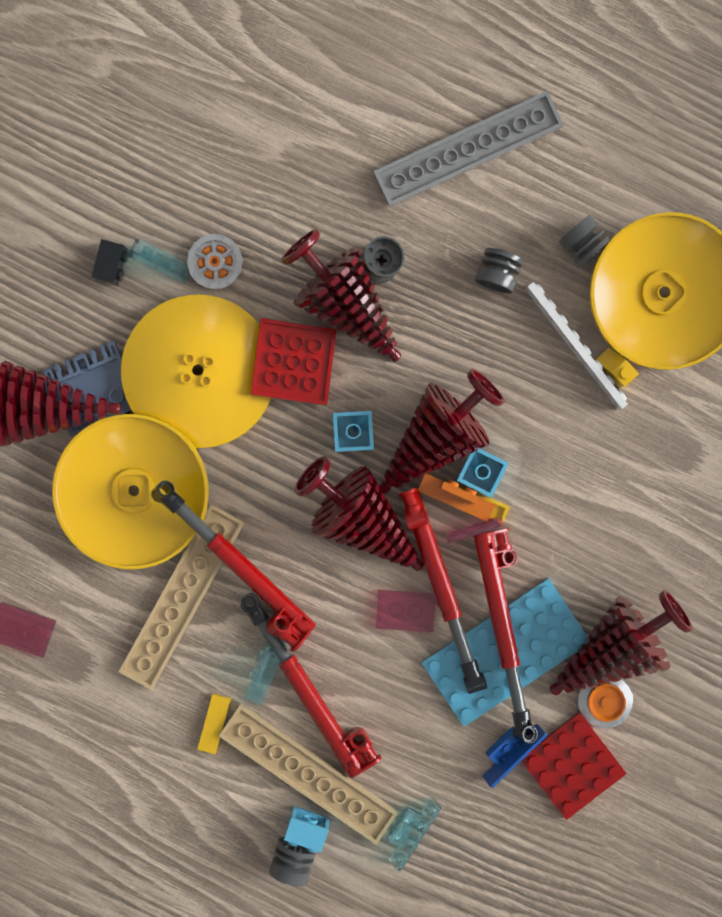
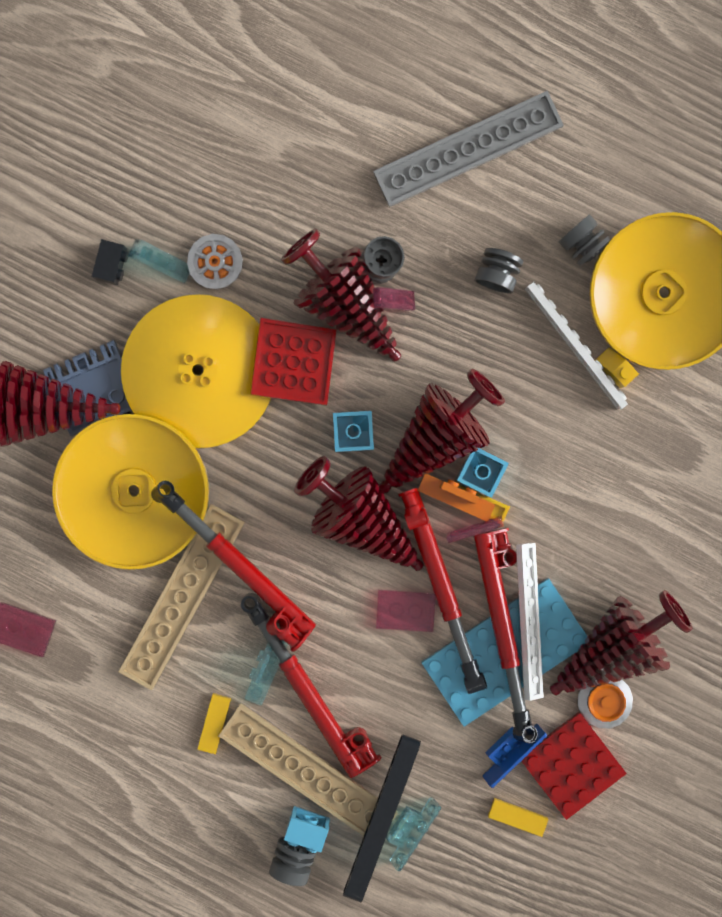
(381, 818): none -> black beam
(393, 299): none -> clear pink tile
(518, 817): none -> yellow tile
(529, 621): none -> white plate

